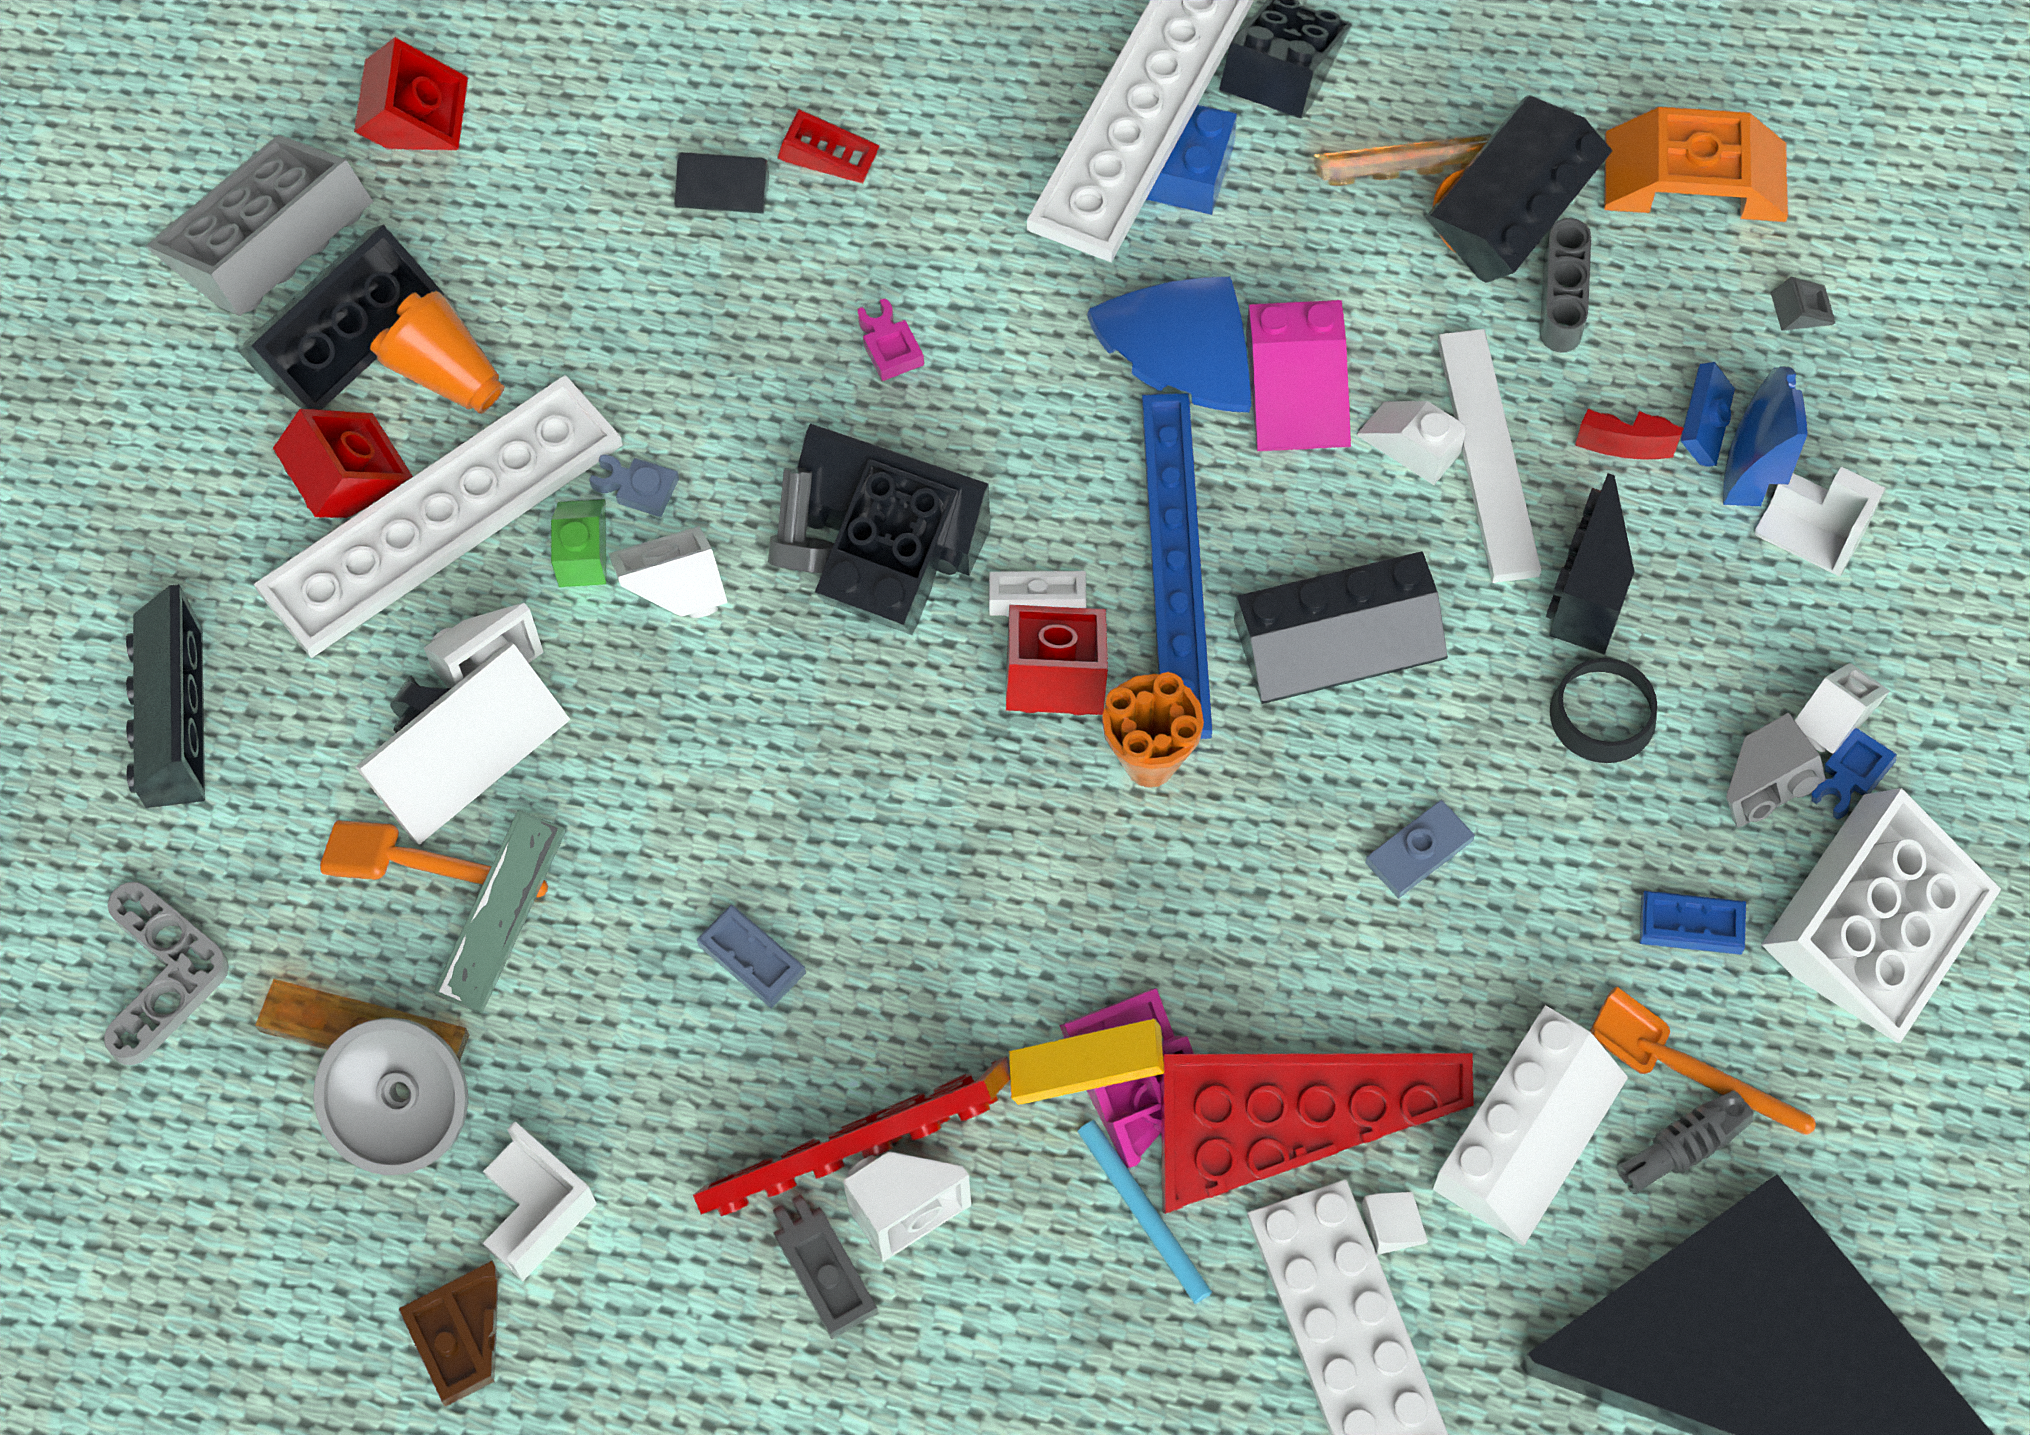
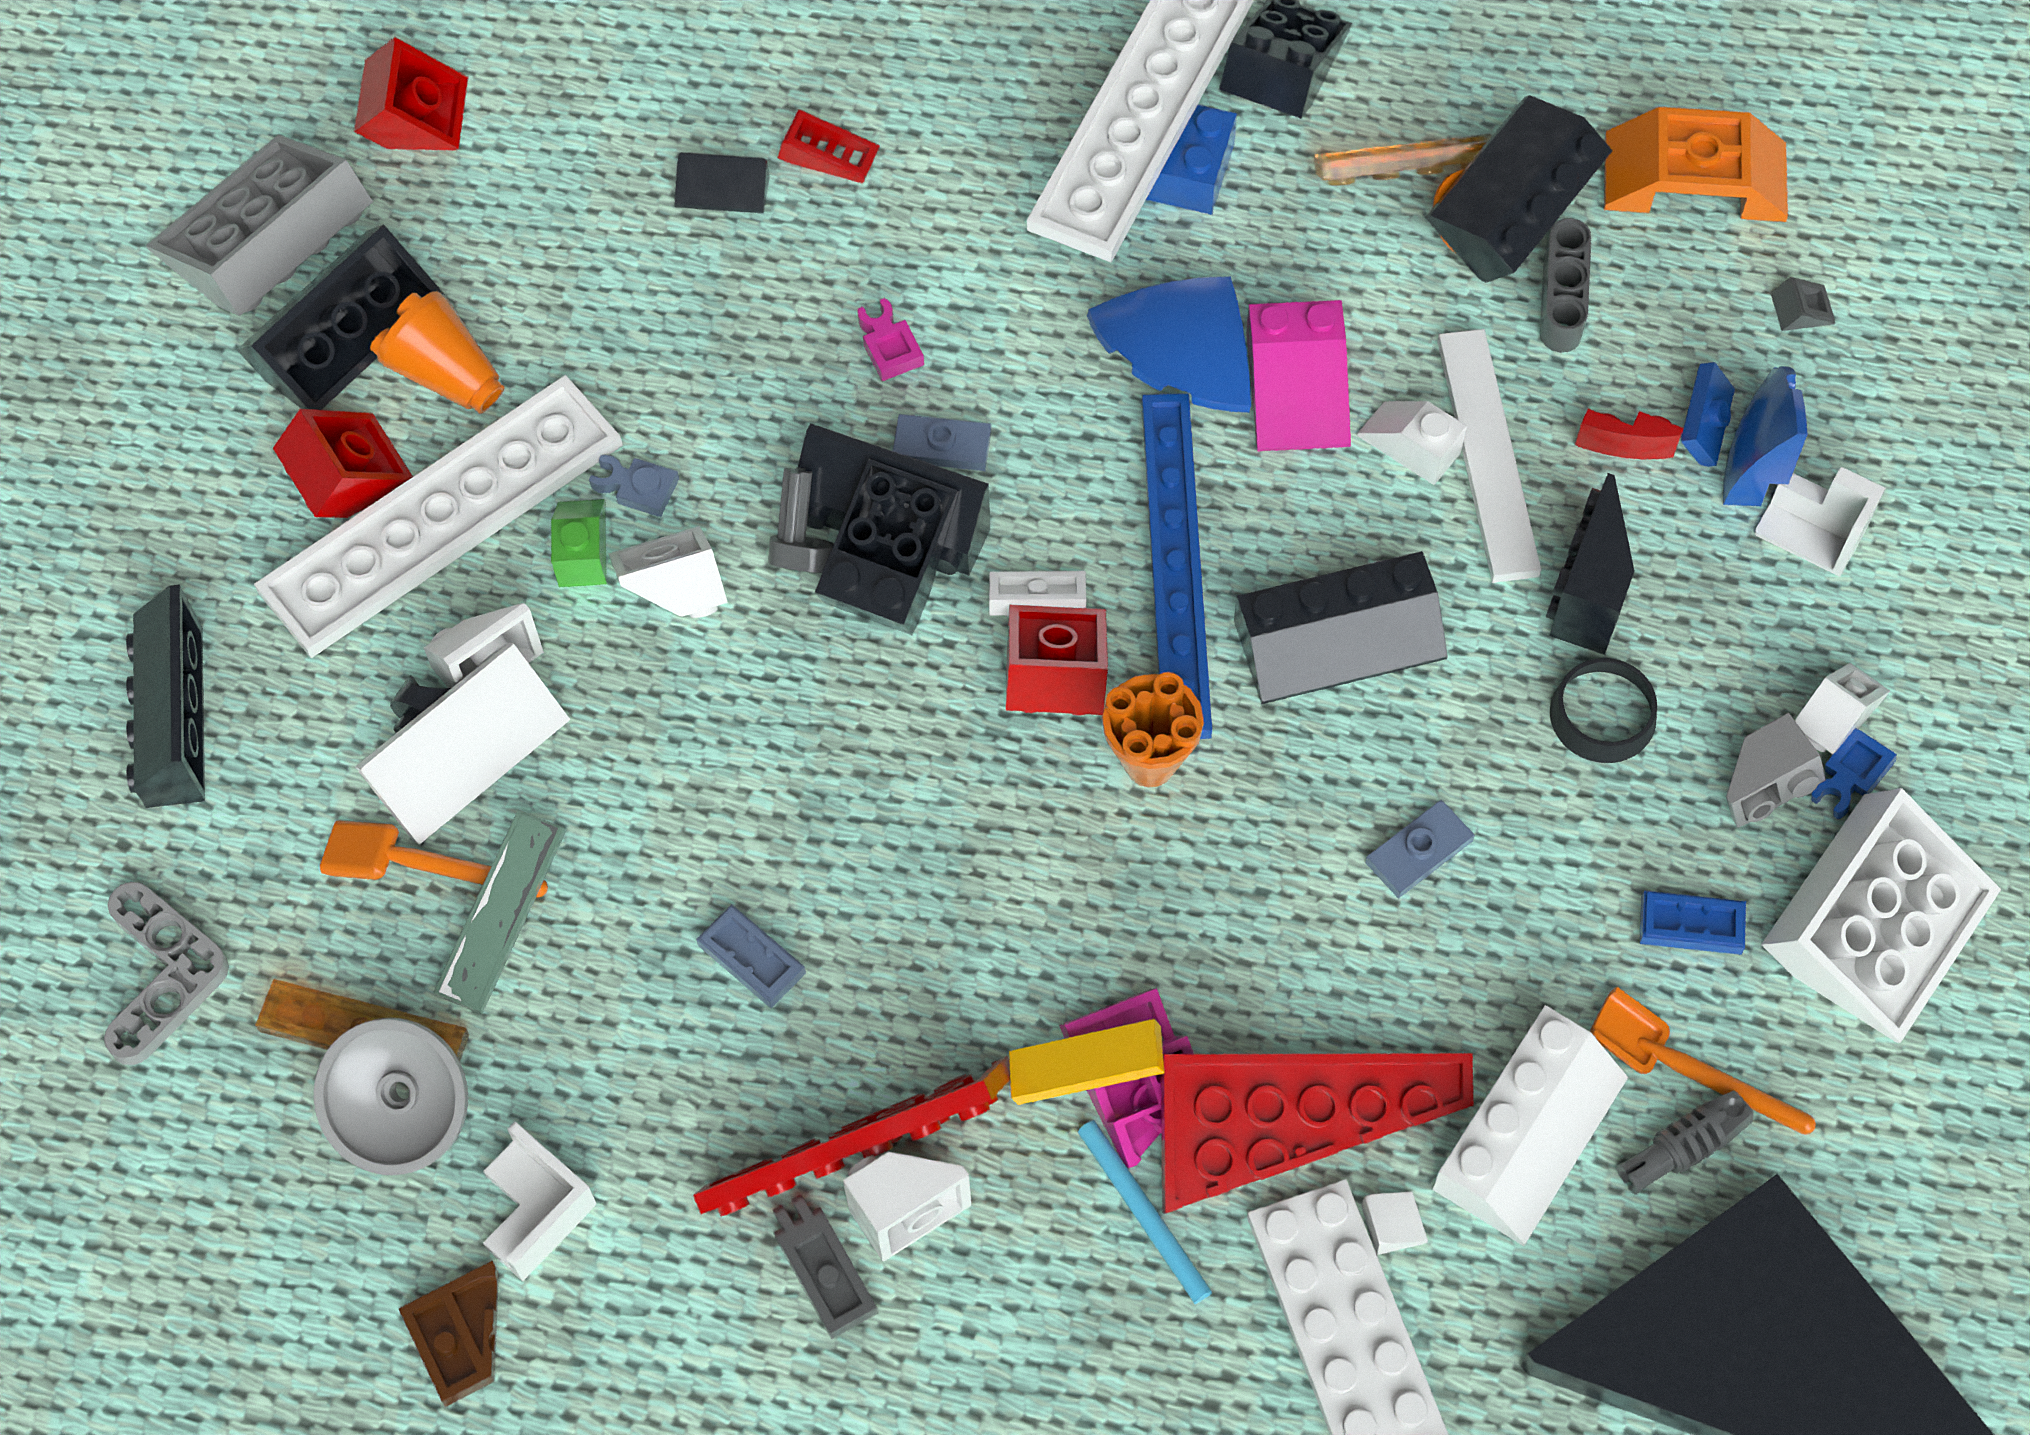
(943, 441): none -> sand blue plate

